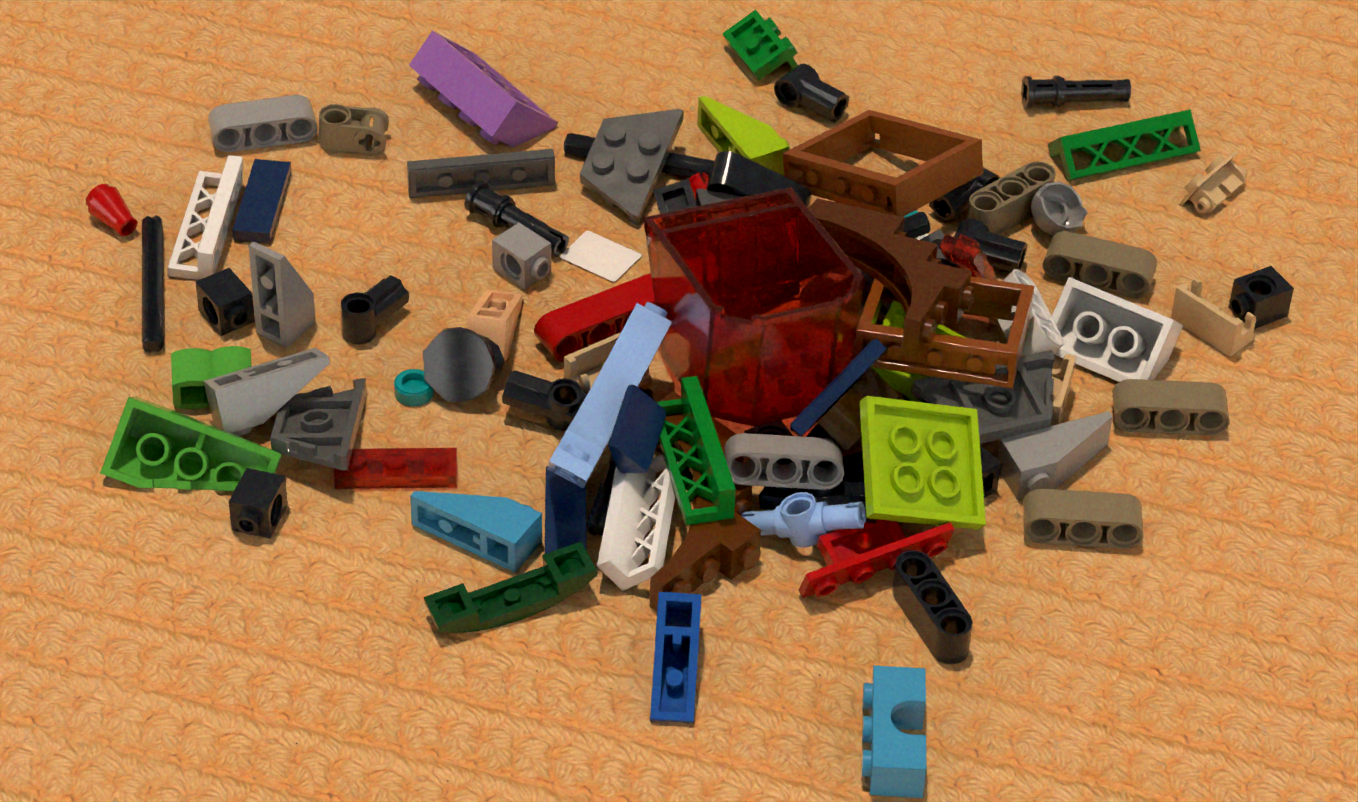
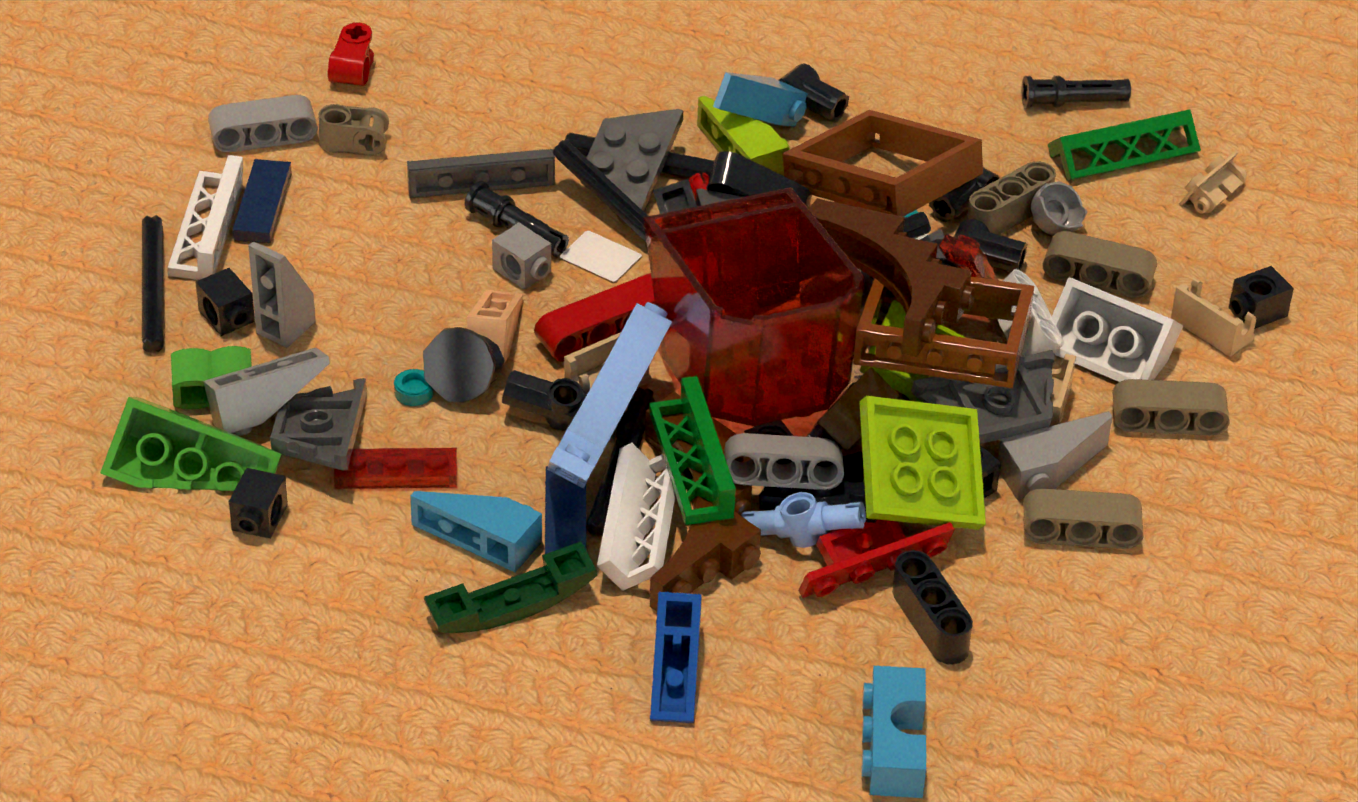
(110, 208): red cone -> none
(352, 55): none -> red piece
(366, 310): black piece -> none
(479, 92): medium lavender slope -> none
(601, 186): none -> black axle
(636, 431): dark blue slope -> none
(759, 45): green bracket -> none
(761, 99): none -> dark azure slope
(837, 388): dark blue tile -> none

